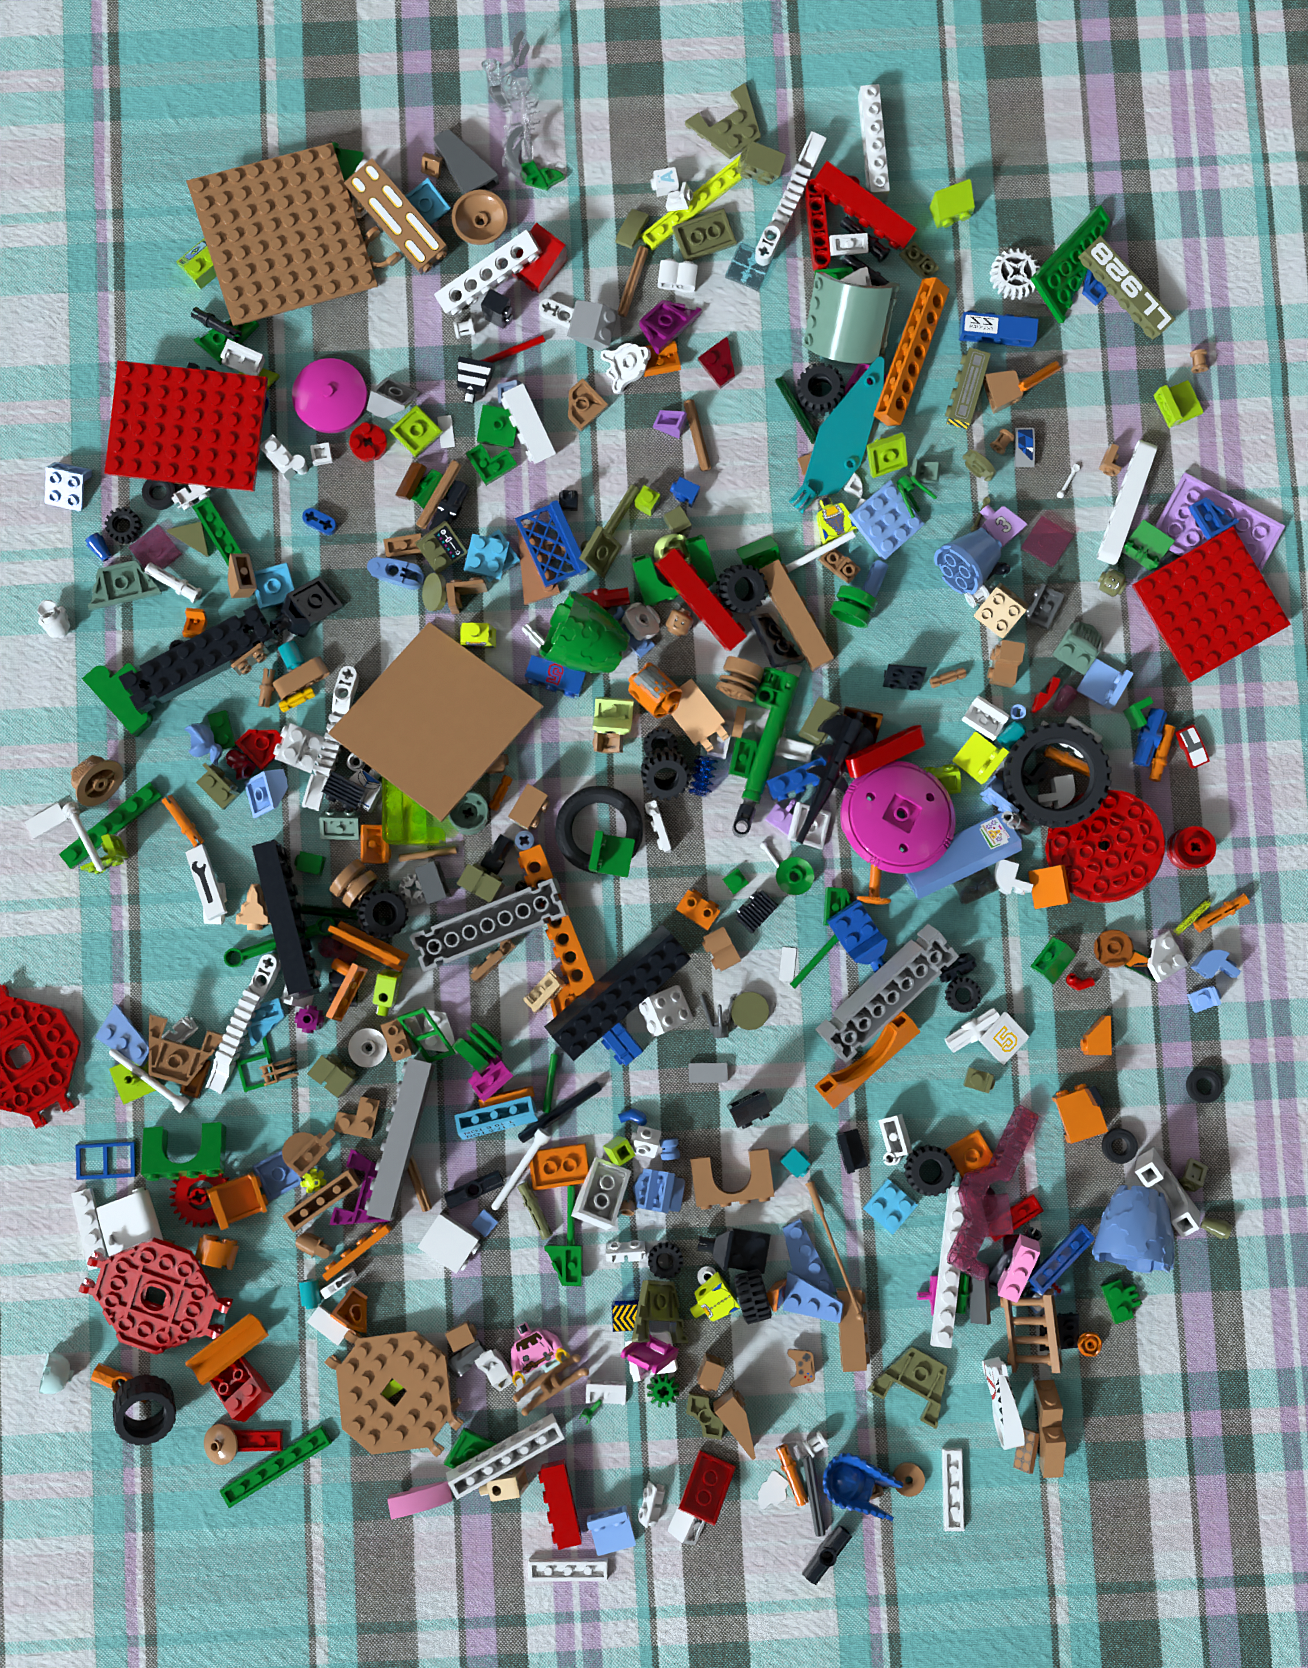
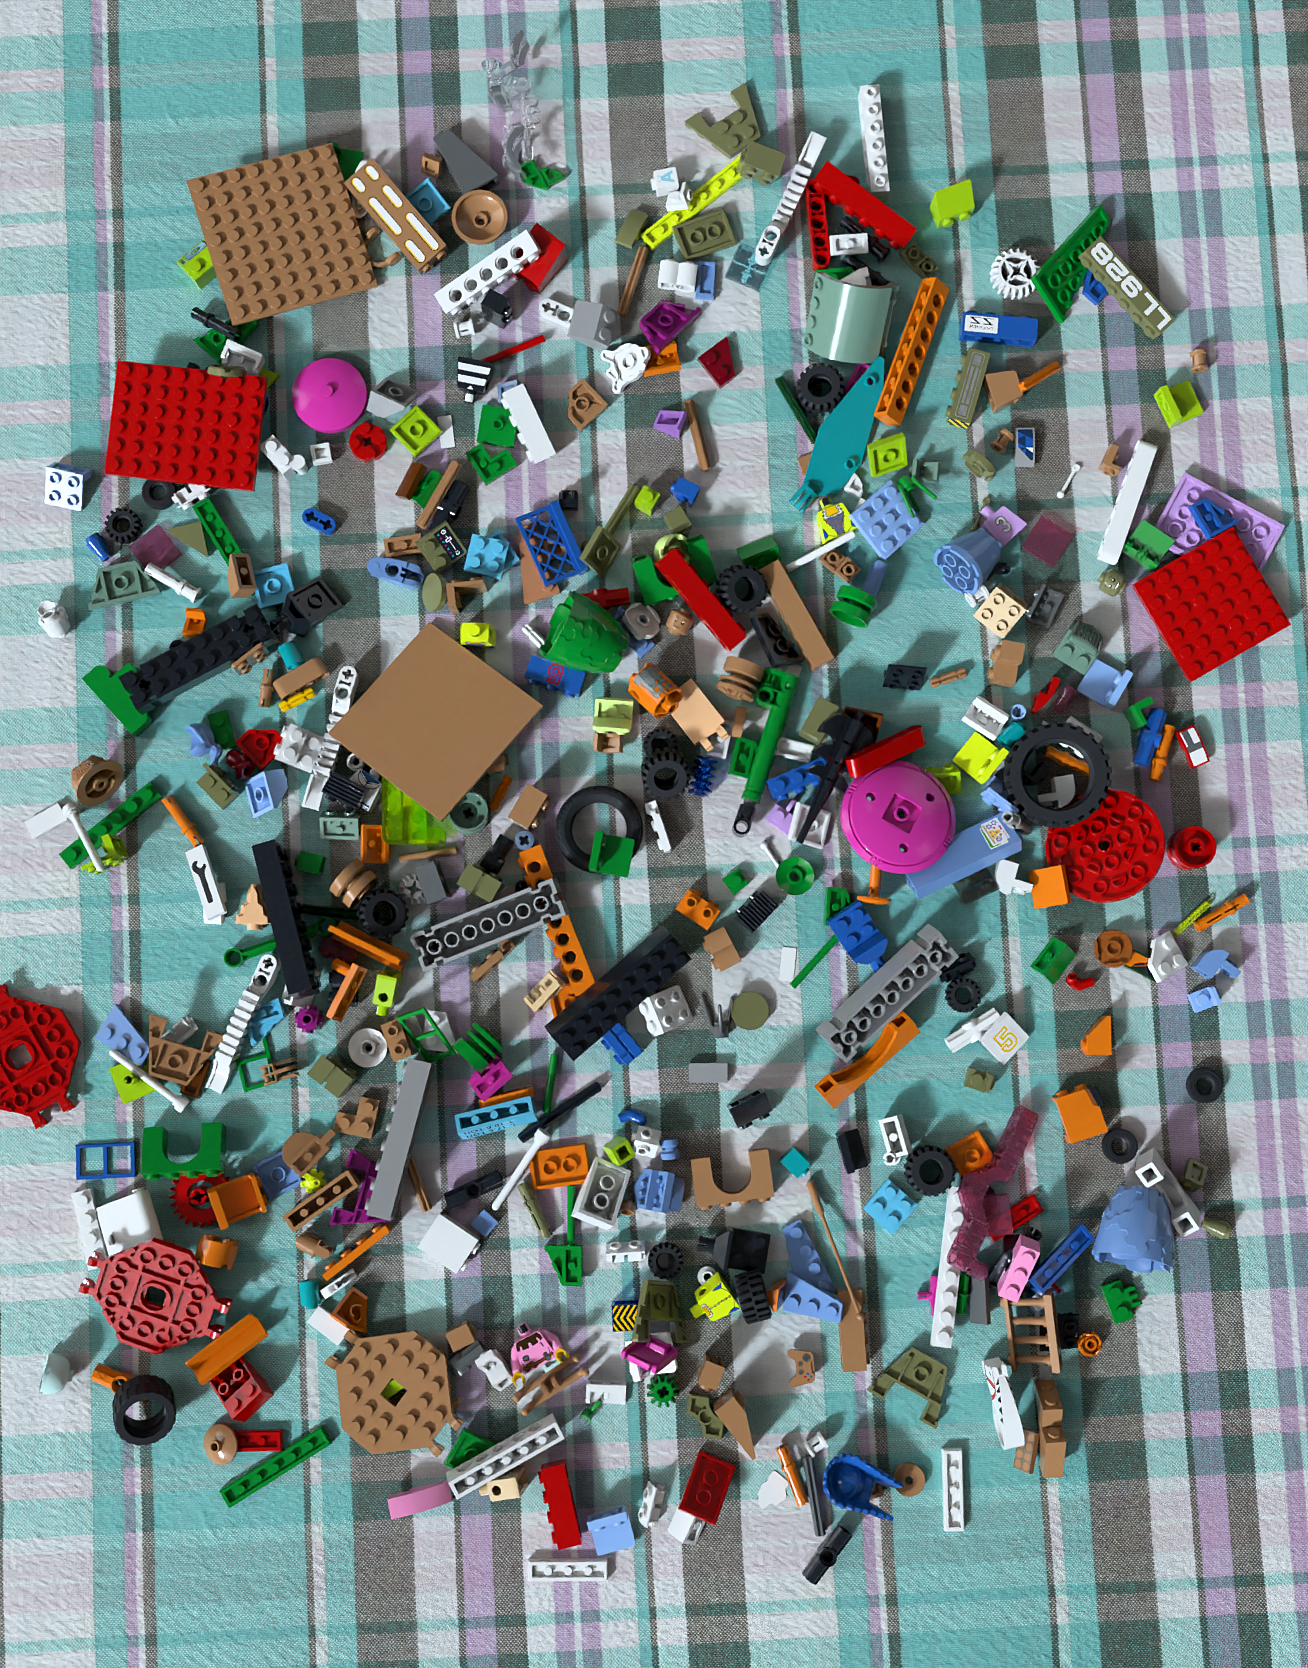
(229, 371): none -> olive tile
(705, 280): none -> medium blue tile

